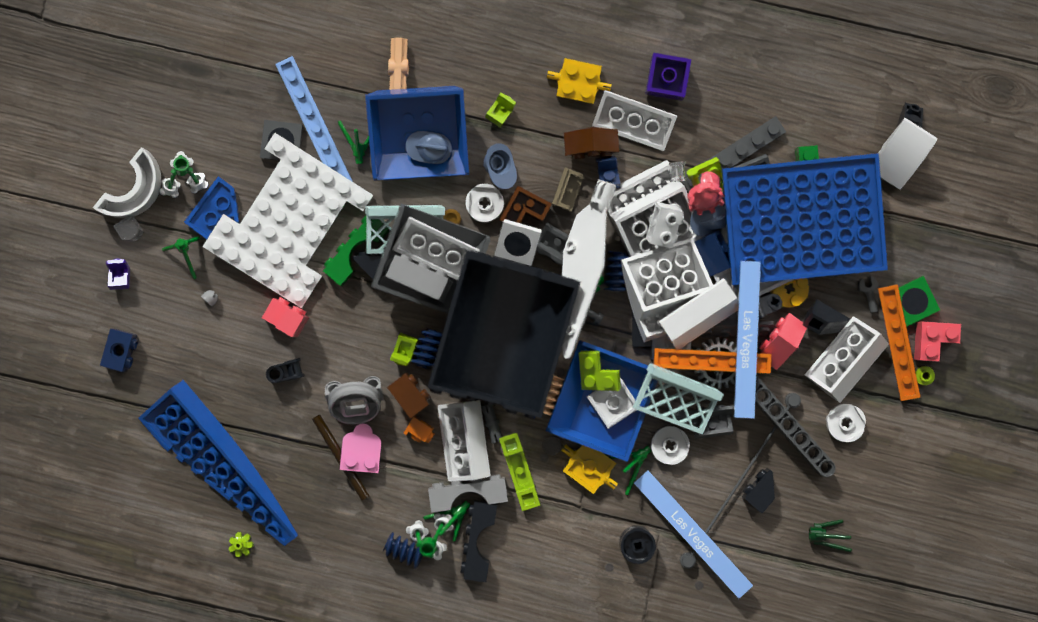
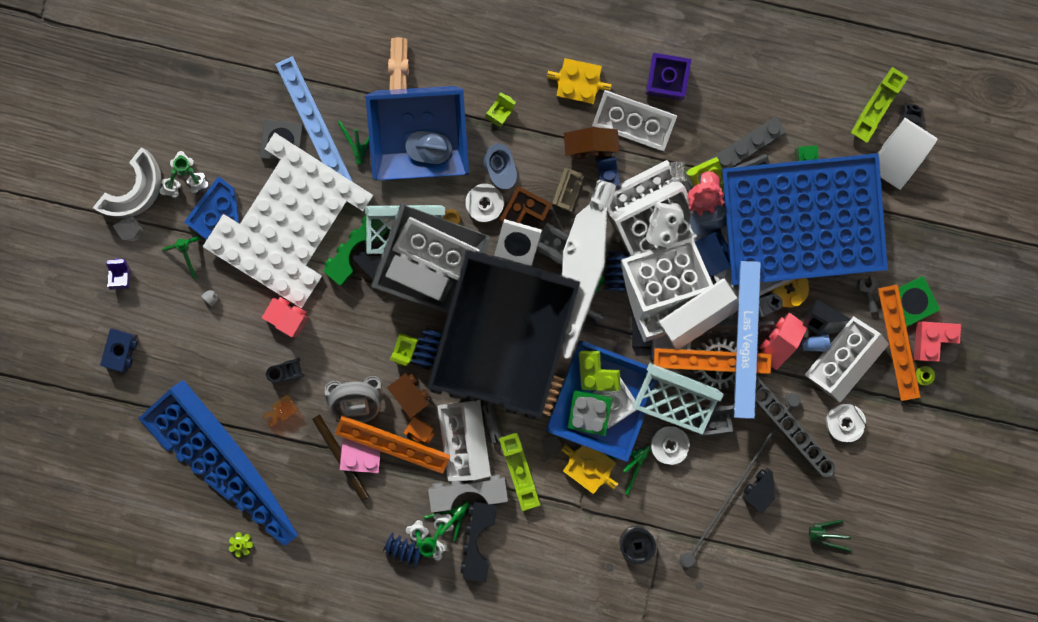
(283, 408): none -> clear orange plate
(392, 444): none -> orange plate
(590, 412): none -> light grey piece
(693, 534): light blue tile -> none
(817, 343): none -> medium blue cone
(878, 104): none -> lime slope

